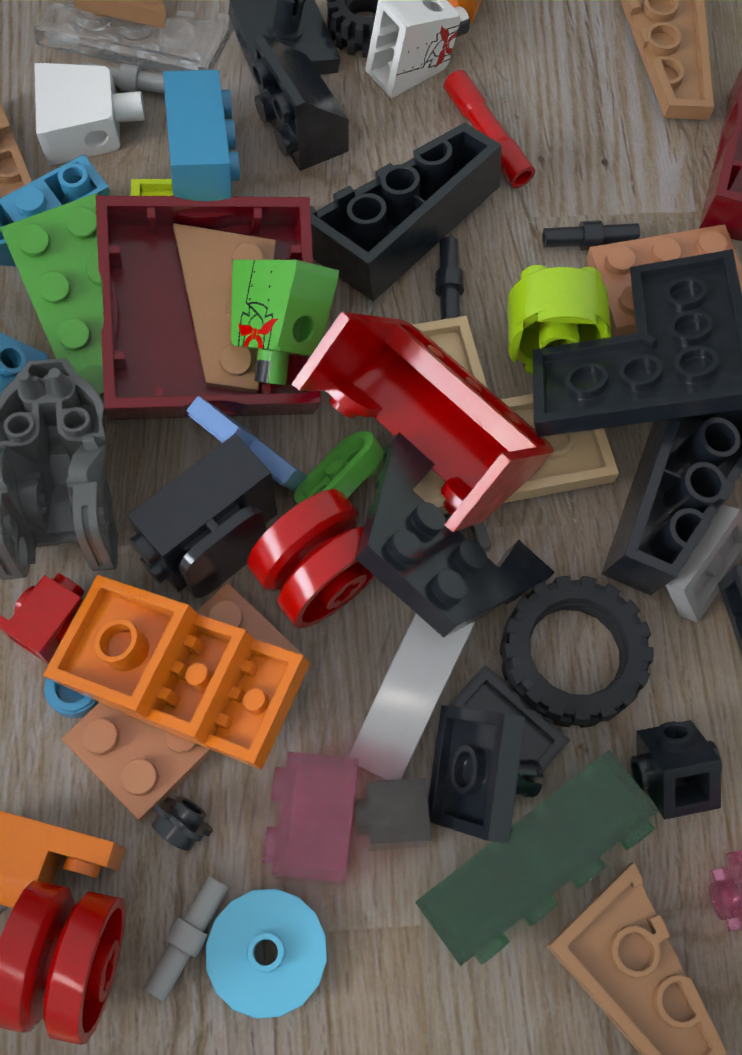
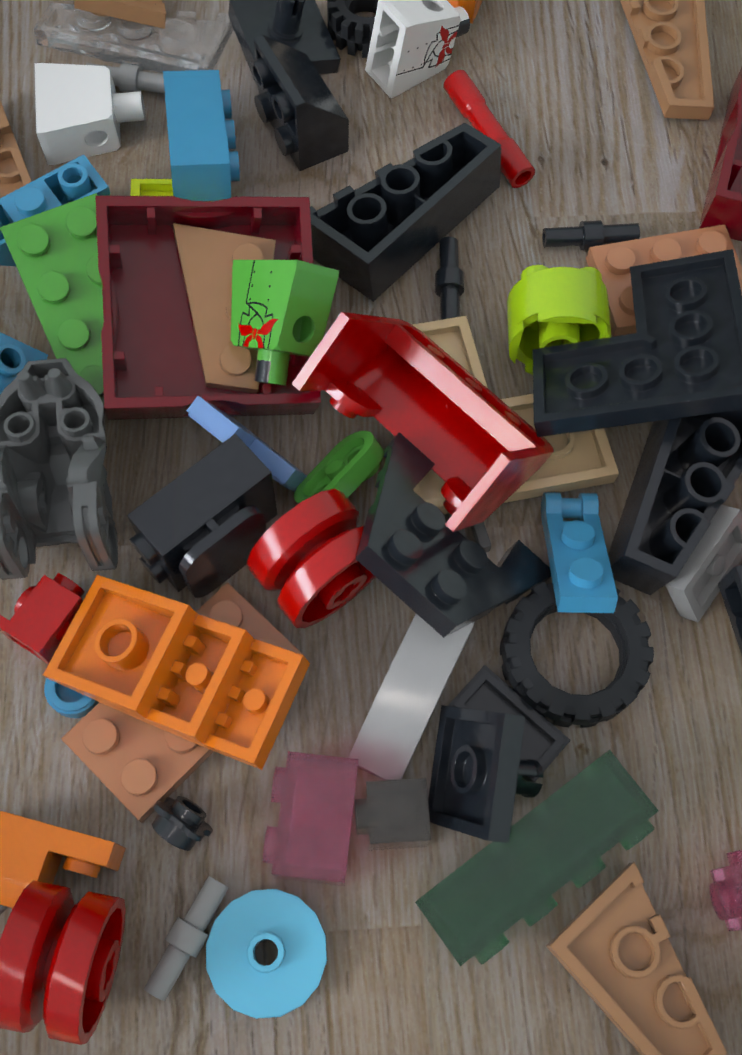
(577, 554): none -> dark azure plate
(678, 769): black brick -> none

